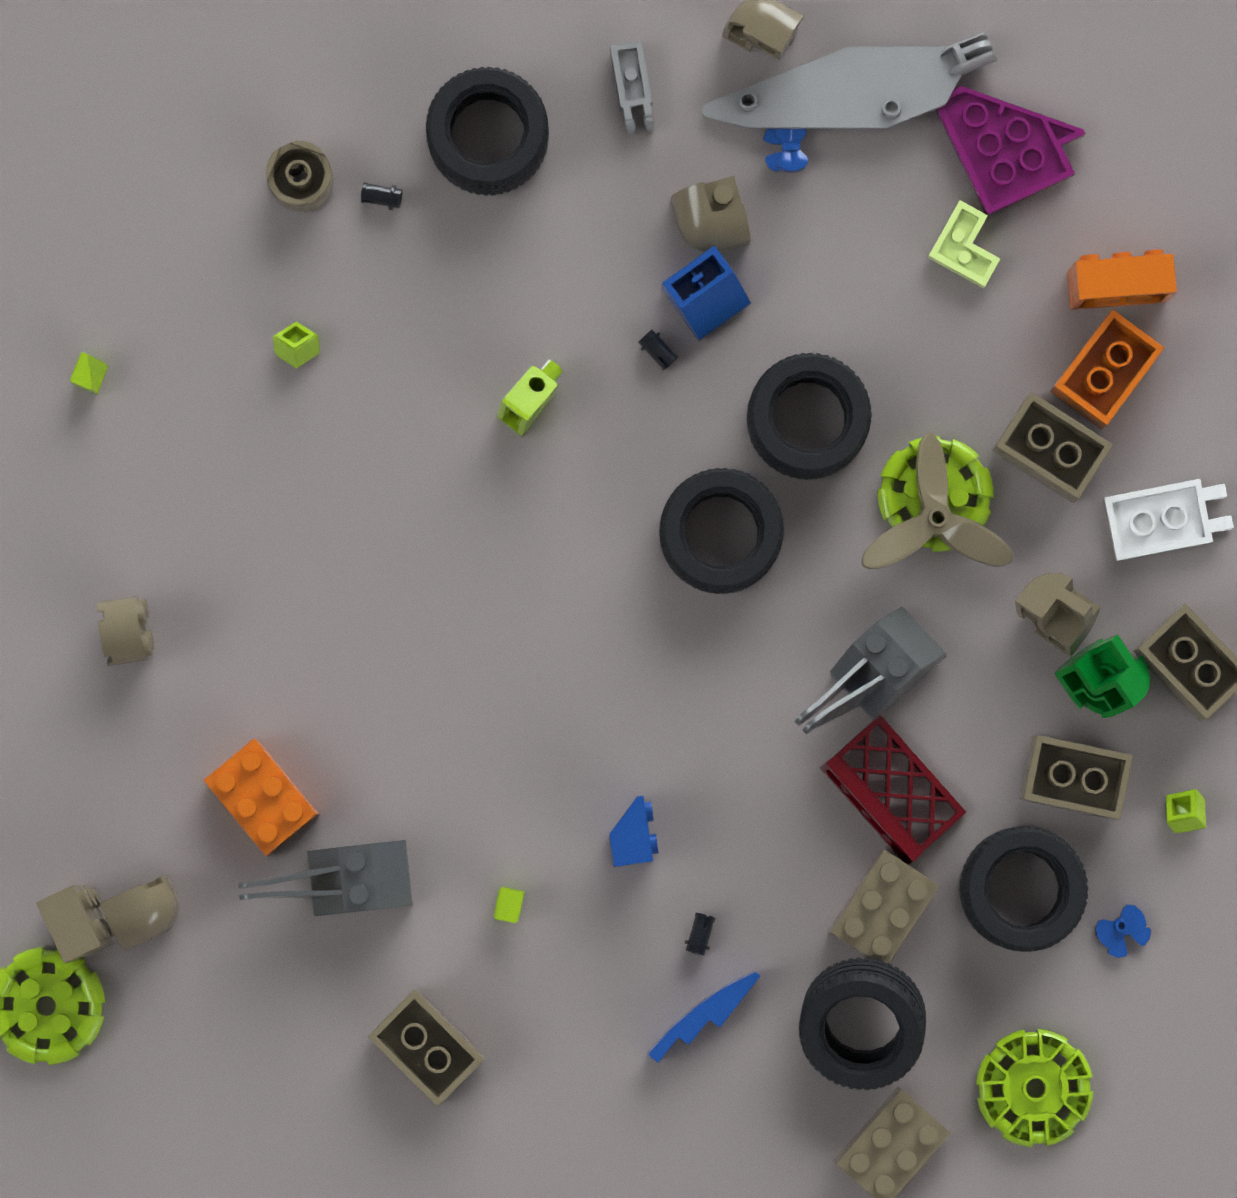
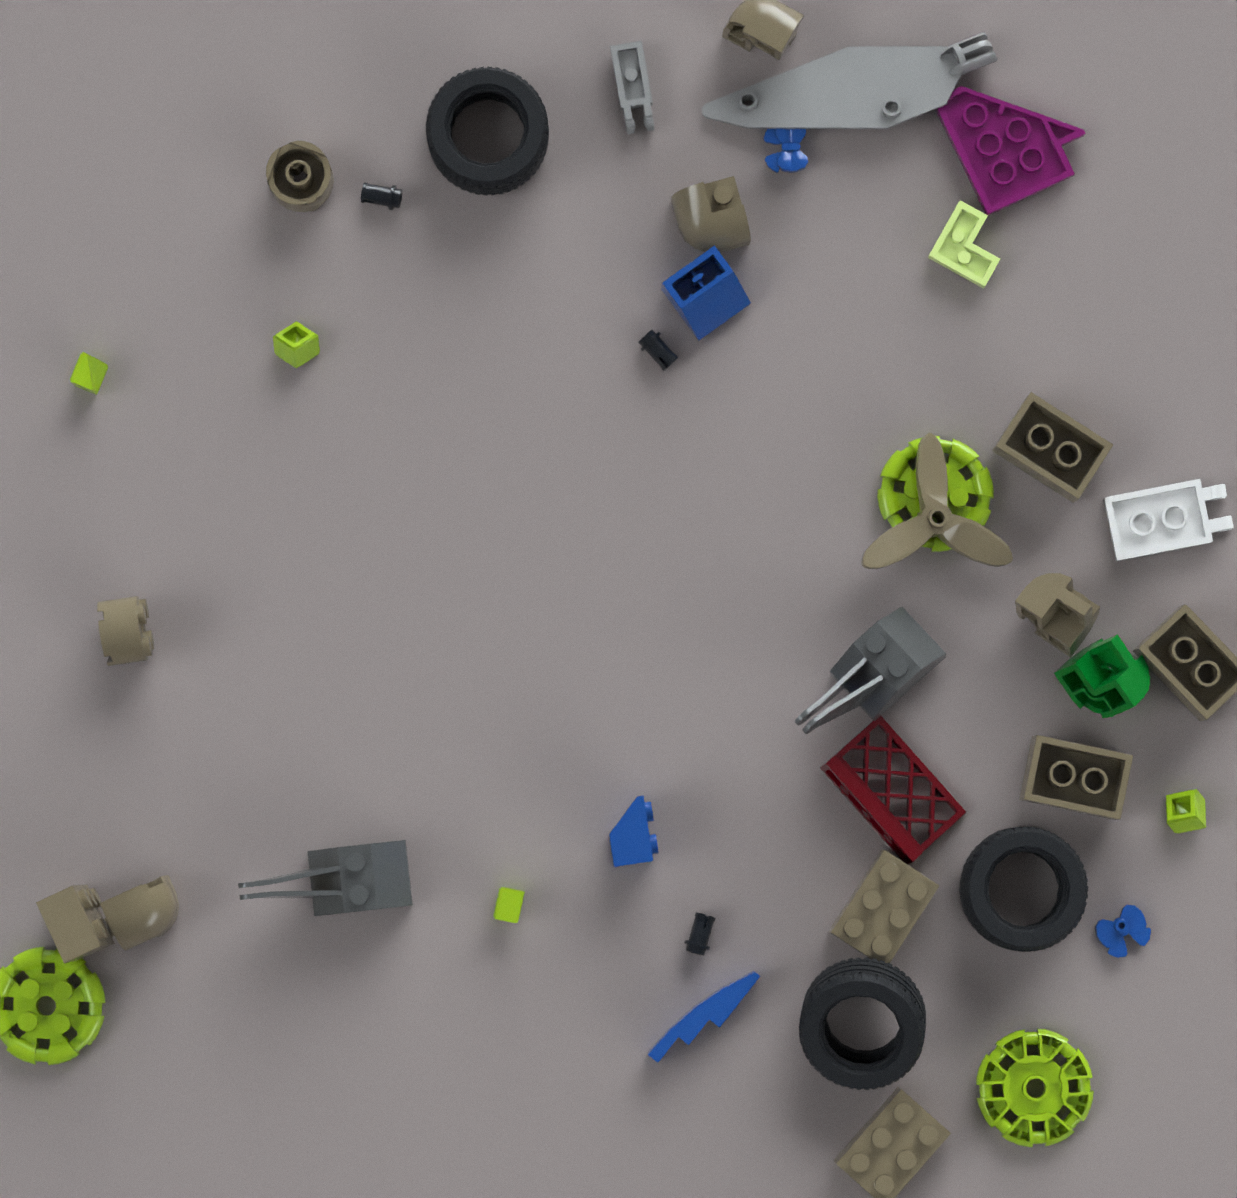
(261, 797): orange brick -> none
(426, 1047): dark tan brick -> none
(523, 404): lime torso -> none
(741, 488): black tyre -> none
(824, 372): black tyre -> none
(1107, 369): orange brick -> none
(1121, 280): orange brick -> none

